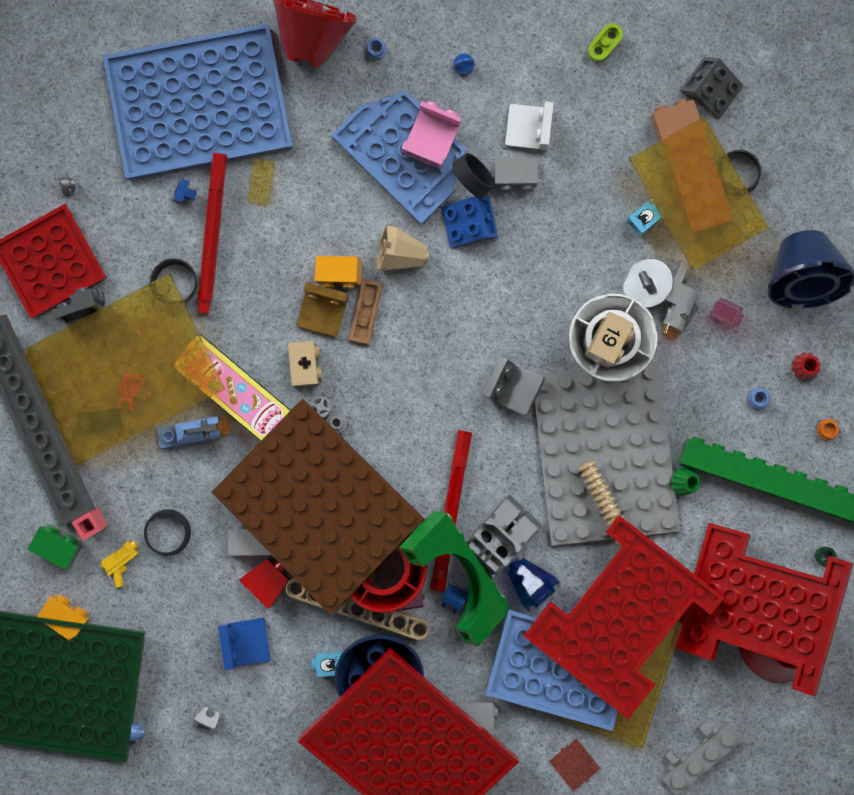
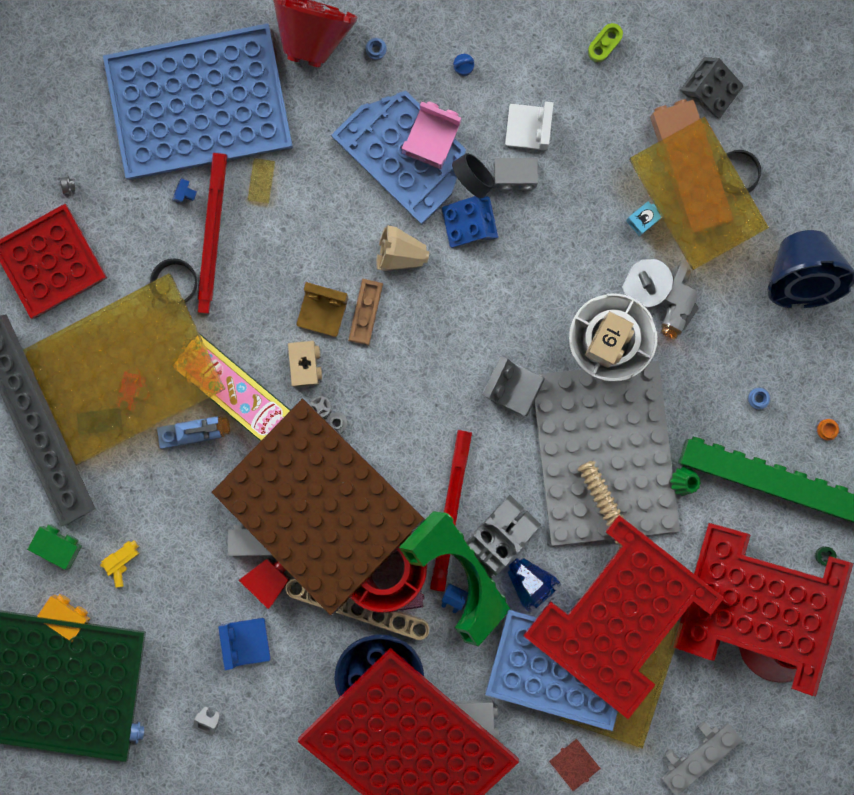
(84, 303): dark grey plate -> none
(90, 523): coral brick -> none
(186, 526): black tyre -> none
(325, 663): medium azure brick -> none
(338, 271): light orange brick -> none
(726, 313): clear pink brick -> none
(799, 369): red piece -> none

